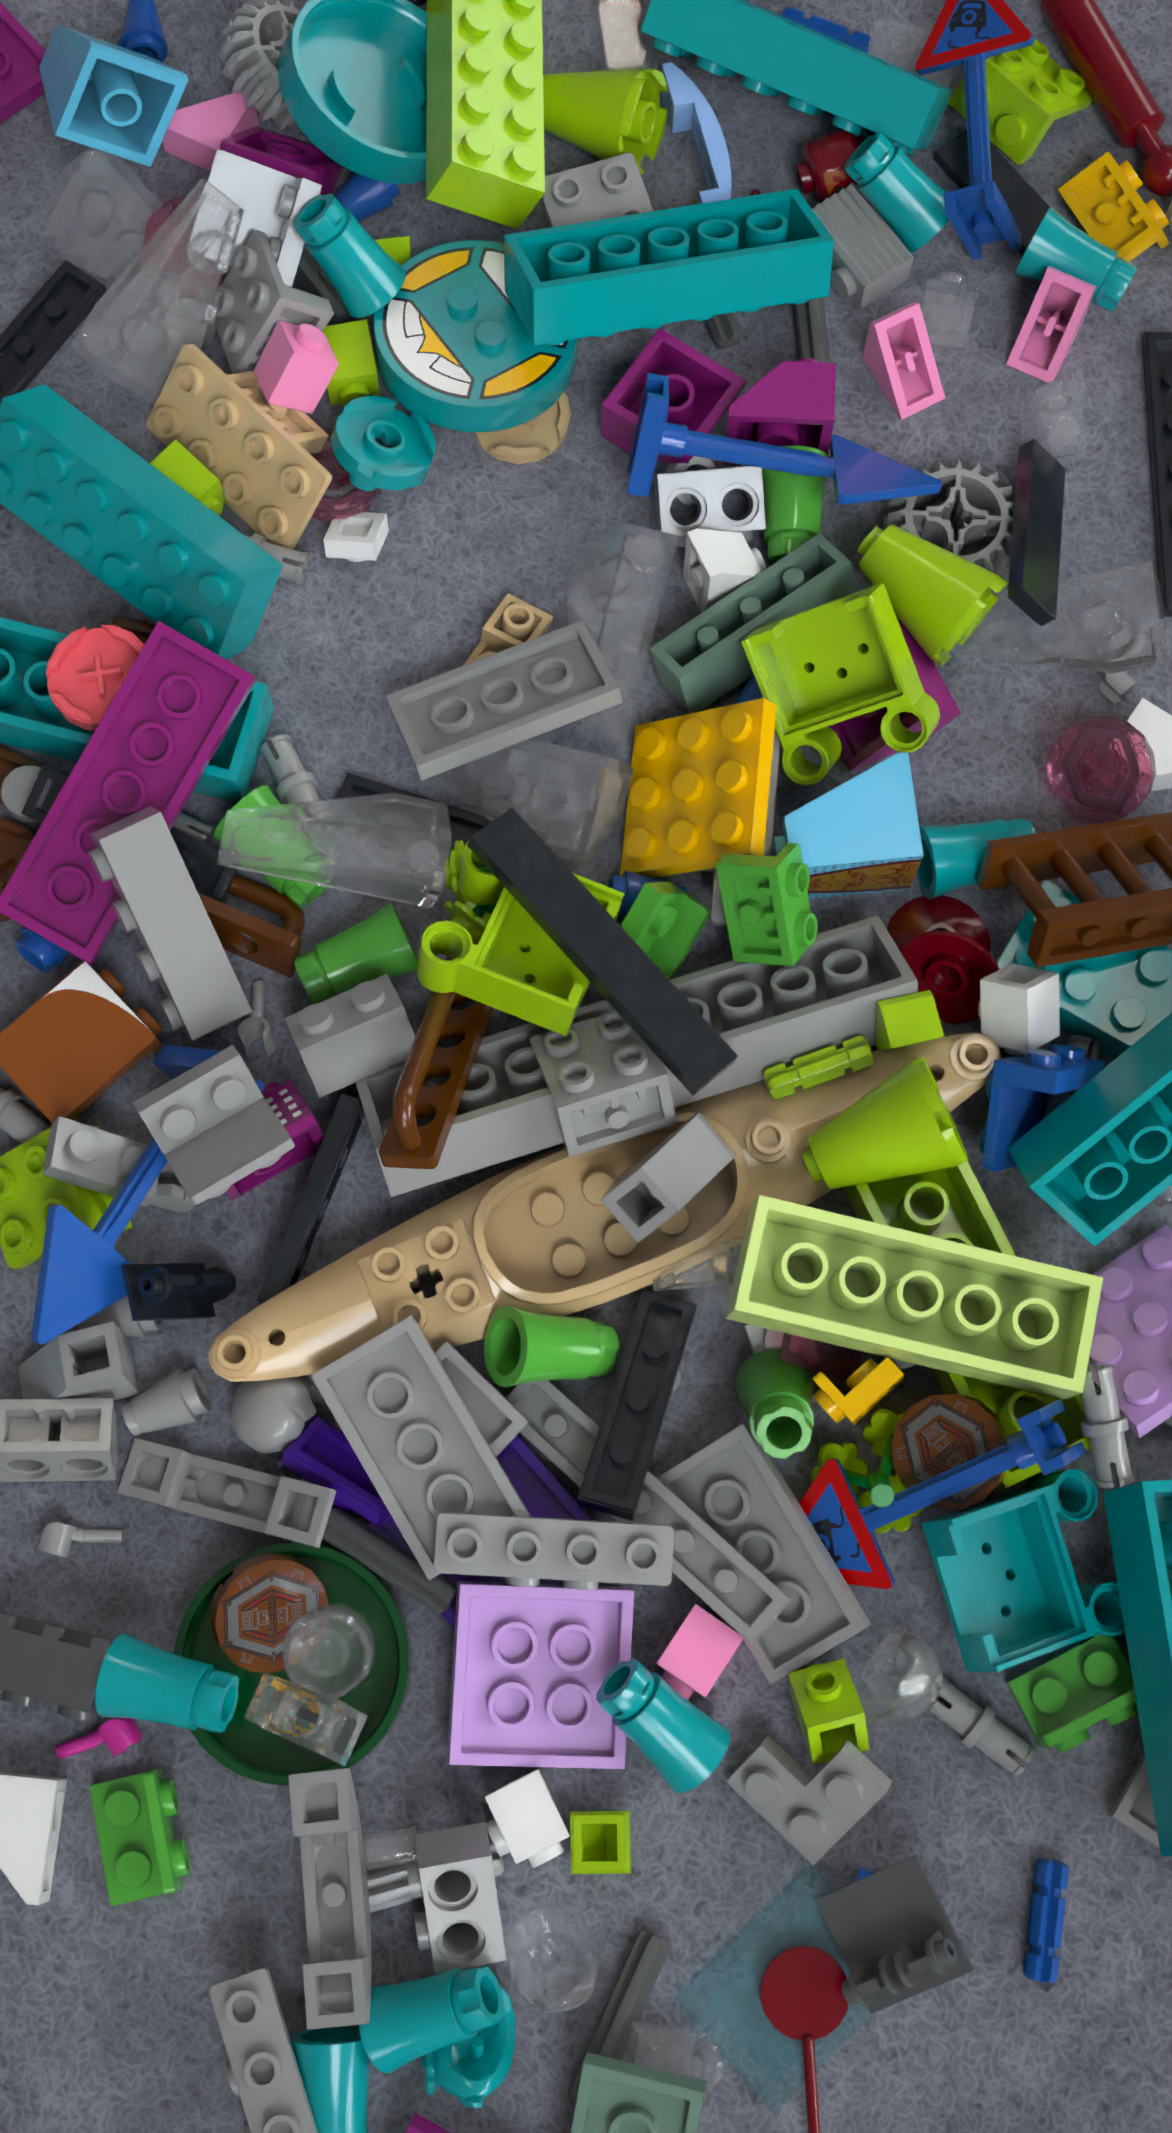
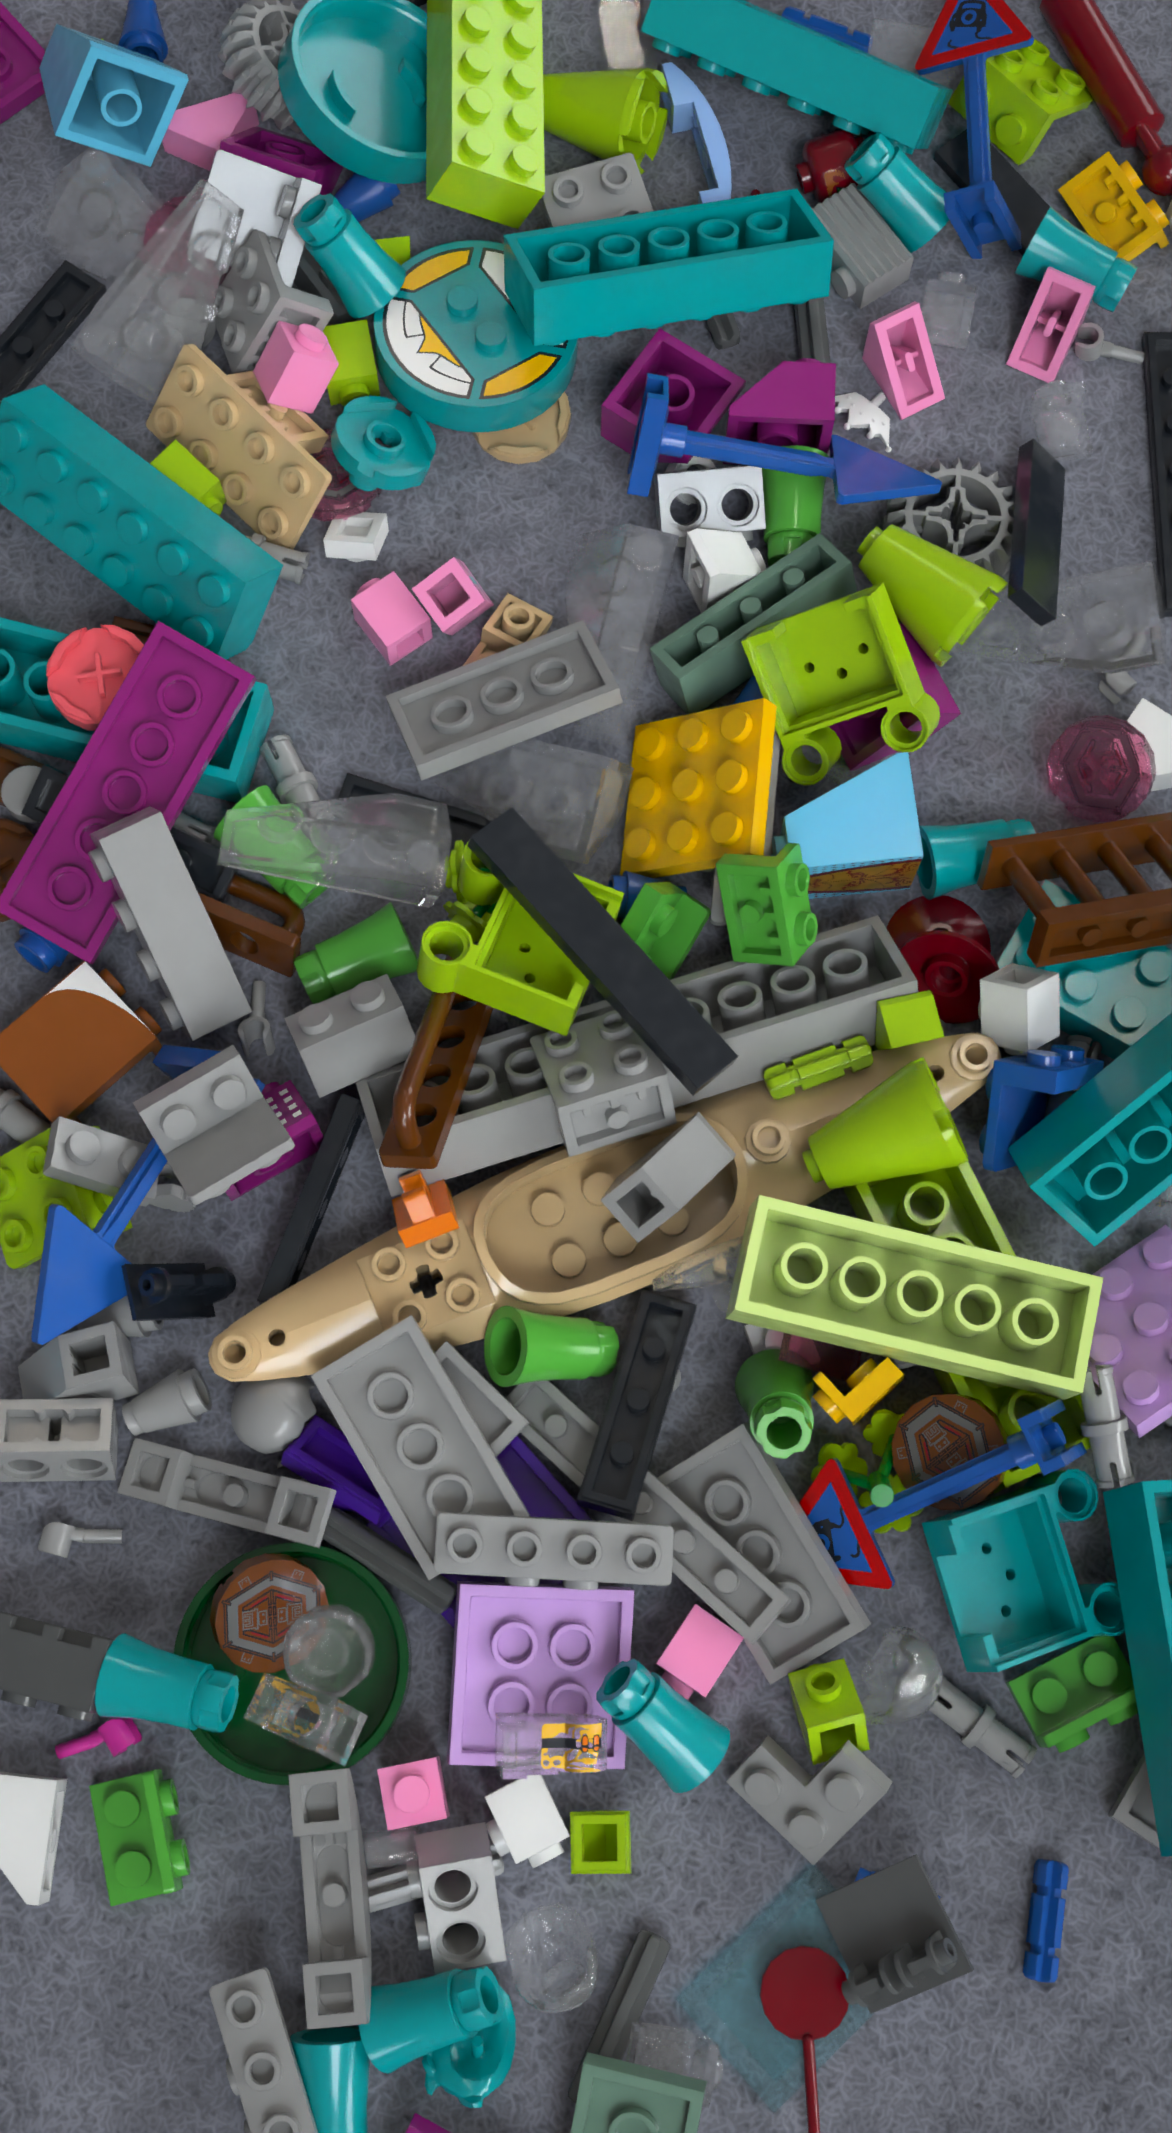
(391, 617): none -> bright pink brick
(413, 1793): none -> bright pink brick
(423, 1209): none -> orange tile
(452, 596): none -> bright pink brick
(549, 1744): none -> clear leg
(865, 414): none -> white piece
(1103, 348): none -> light grey hand

